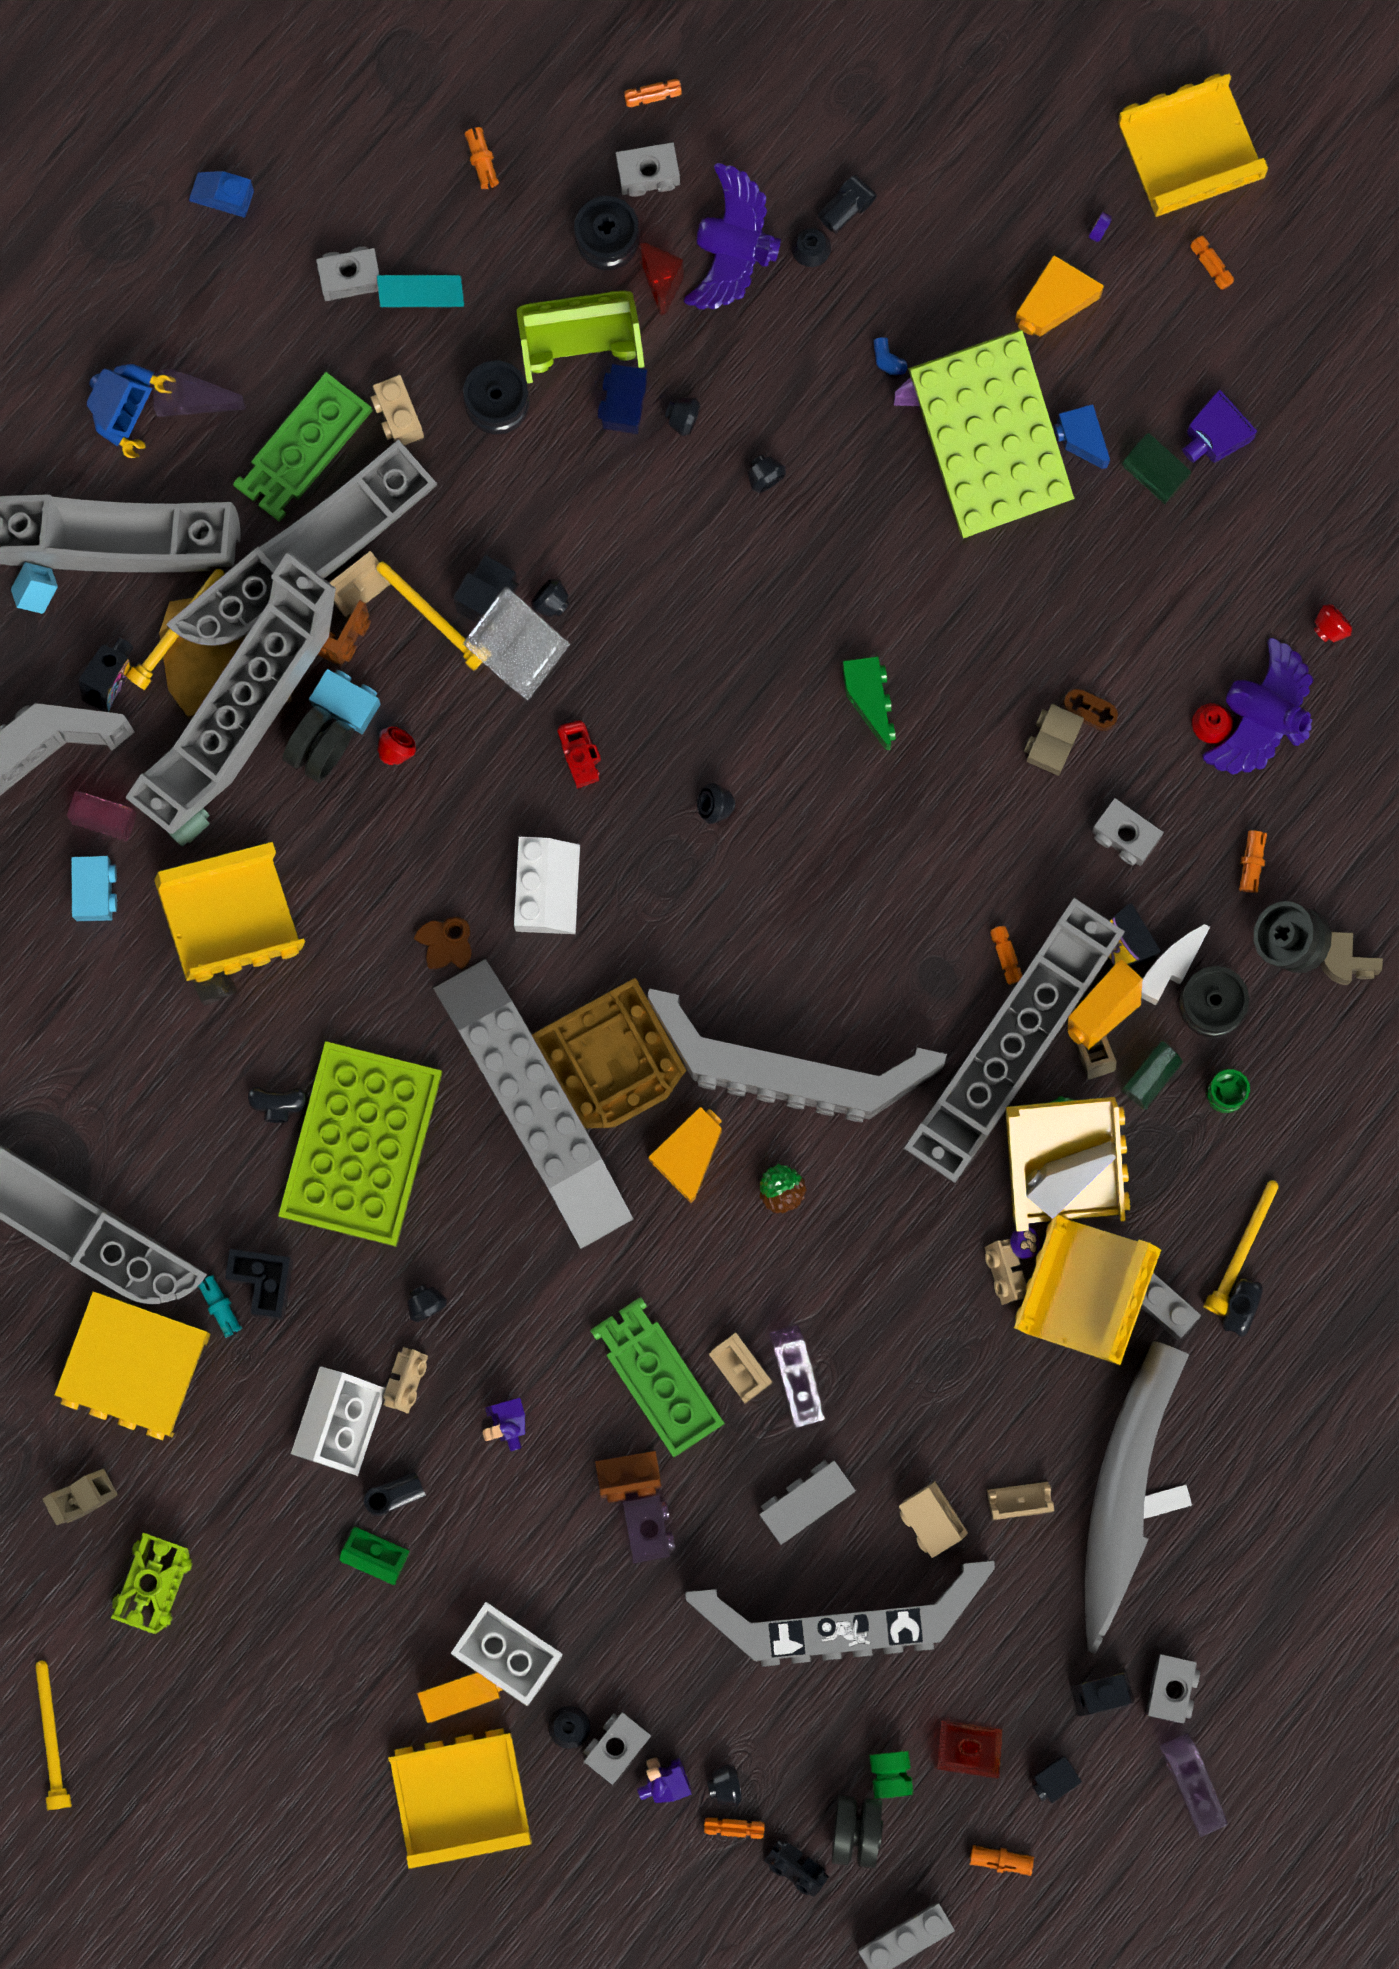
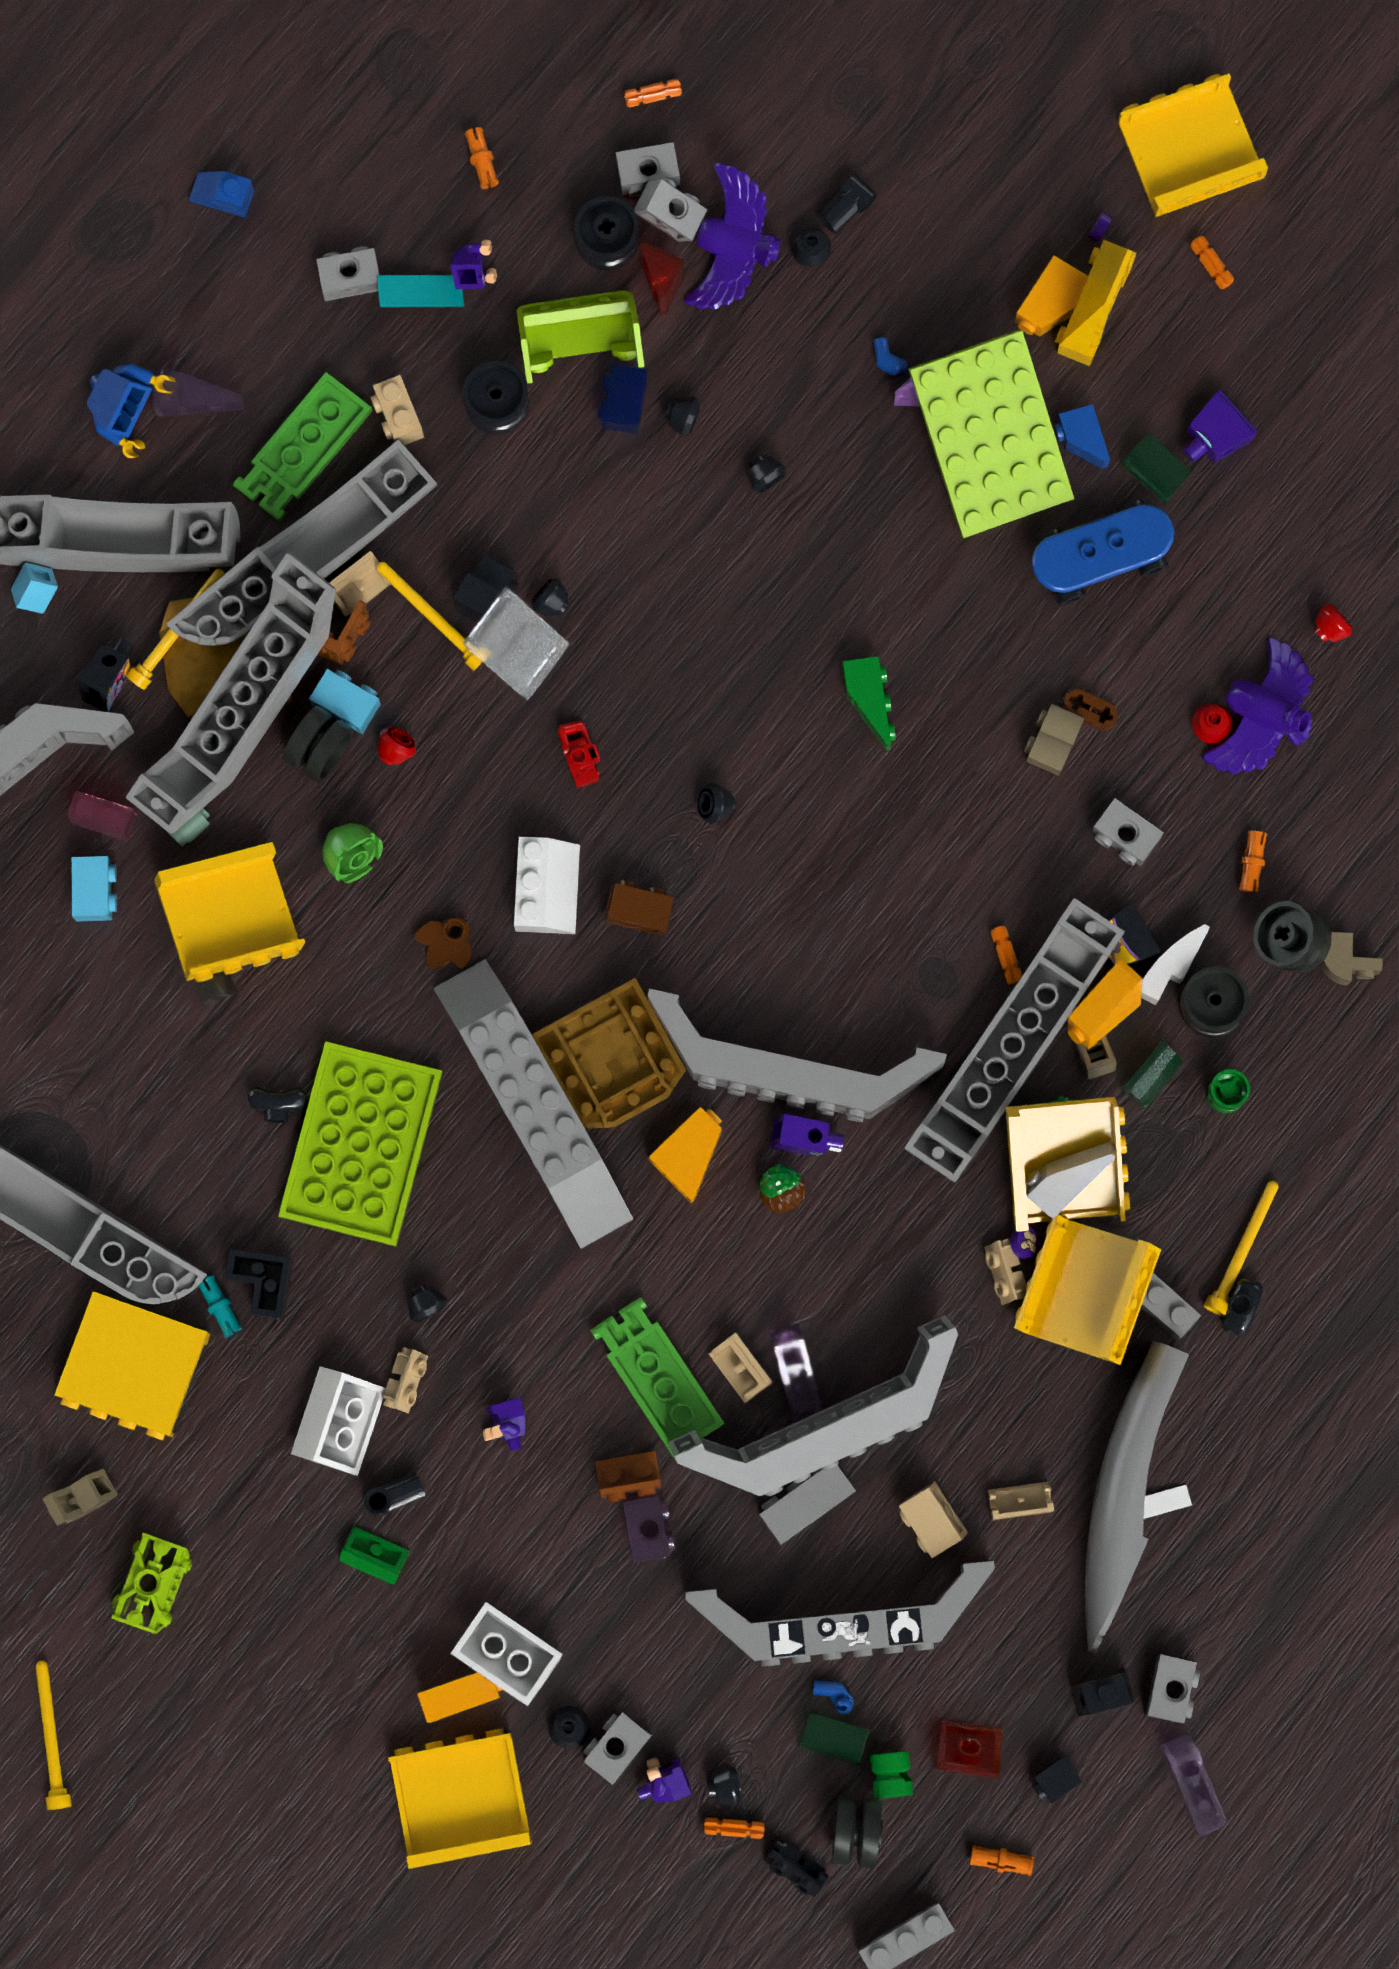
(350, 851): none -> bright green cylinder
(468, 266): none -> dark purple piece
(638, 908): none -> reddish brown brick
(654, 208): none -> light grey brick
(791, 1135): none -> dark purple torso
(833, 1432): none -> light grey slope
(834, 1739): none -> clear green brick
(837, 1693): none -> blue arm
(1094, 305): none -> yellow wedge
(1103, 549): none -> blue piece

